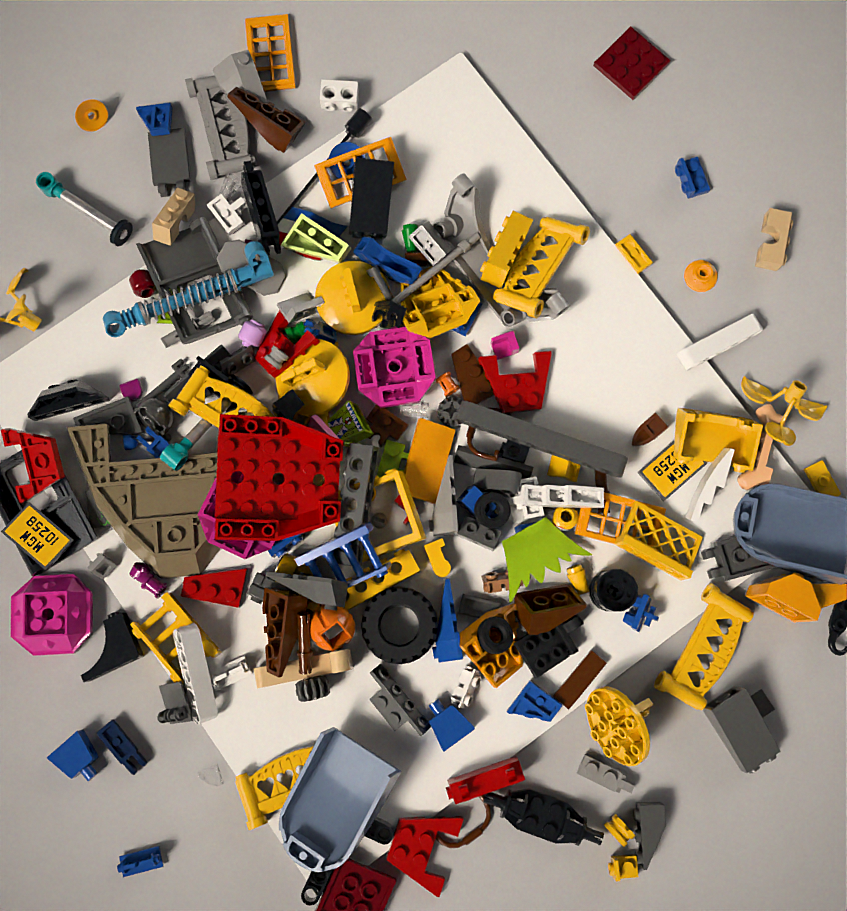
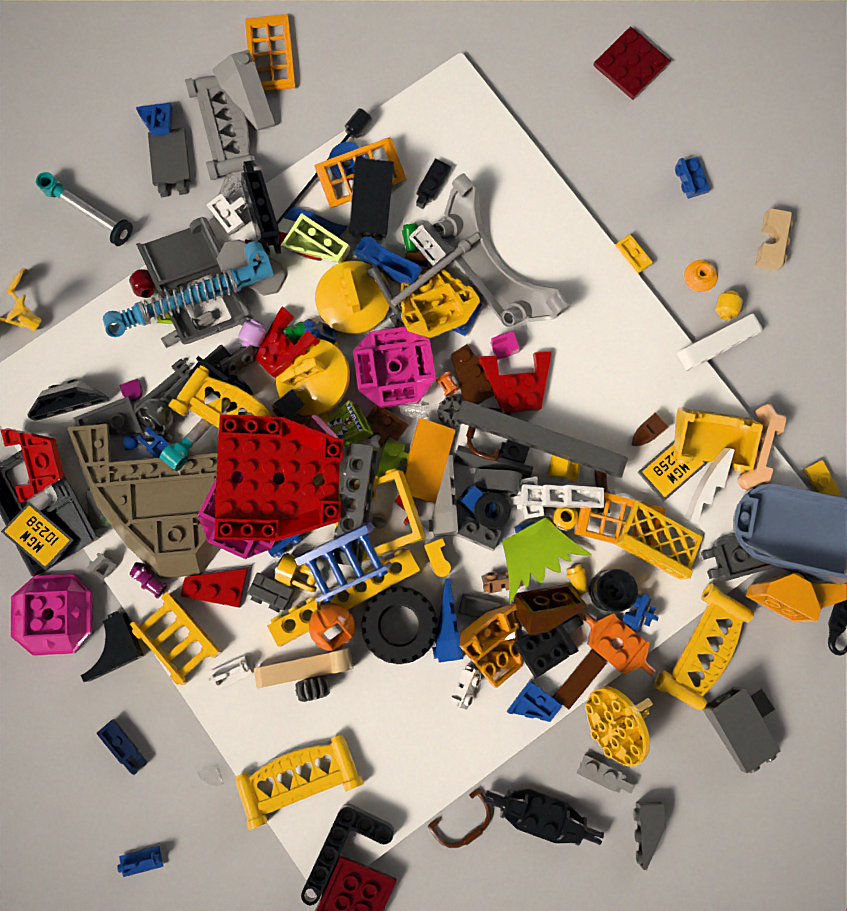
(75, 756): blue torso -> none
(94, 121): light orange piece -> none
(175, 703): dark grey hinge -> none
(178, 208): tan arch -> none
(195, 673): white beam -> none
(275, 126): reddish brown wedge -> none
(276, 357): light grey wheel -> none
(282, 626): reddish brown wedge -> none
(299, 307): light grey panel -> none
(304, 643): reddish brown pin -> none
(318, 589): dark grey wedge -> none
(334, 801): sand blue windscreen -> none
(340, 90): white brick -> none
(391, 314): black hinge -> none
(395, 704): dark grey bracket -> none
(413, 846): red wing -> none
(432, 182): none -> black hinge
(449, 724): blue torso -> none
(485, 780): red brick -> none
(506, 249): yellow wedge -> none
(506, 635): black tyre -> none
(528, 298): yellow piece -> none
(619, 830): yellow wheel -> none
(623, 867): yellow bracket -> none
(633, 650): none -> orange plate
(728, 305): none -> yellow head
(793, 395): yellow plant -> none

